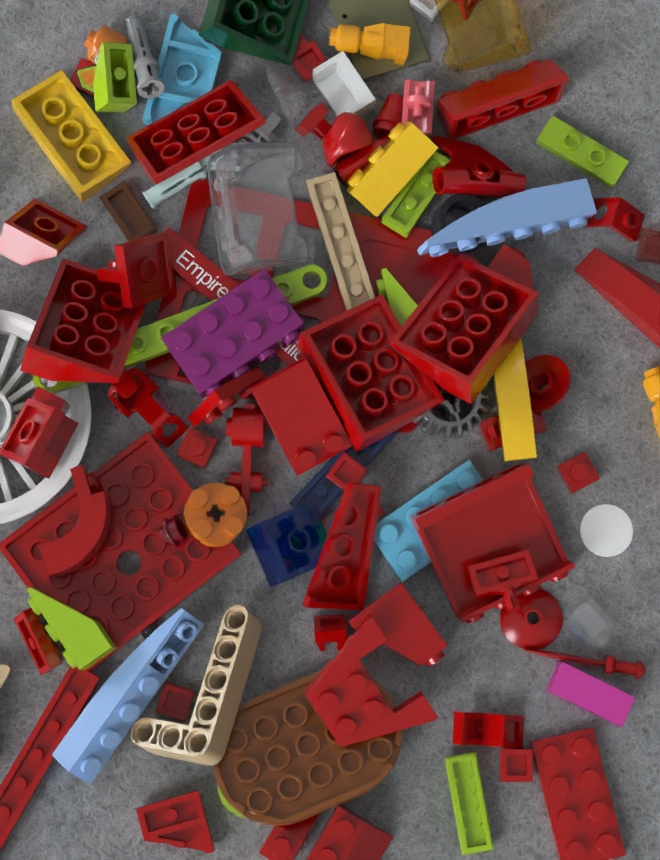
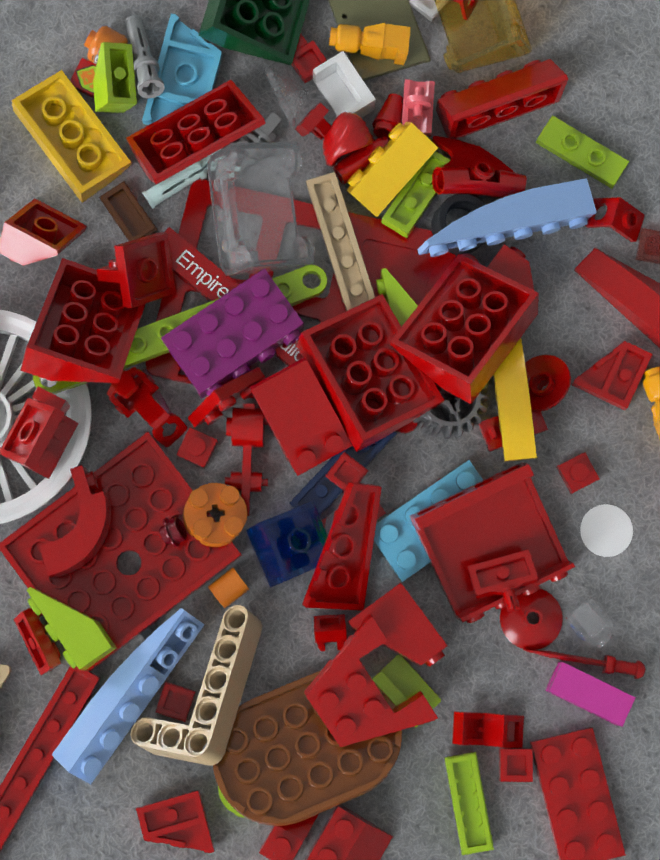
(228, 588): none -> orange piece
(401, 682): none -> lime panel
(615, 375): none -> red wing

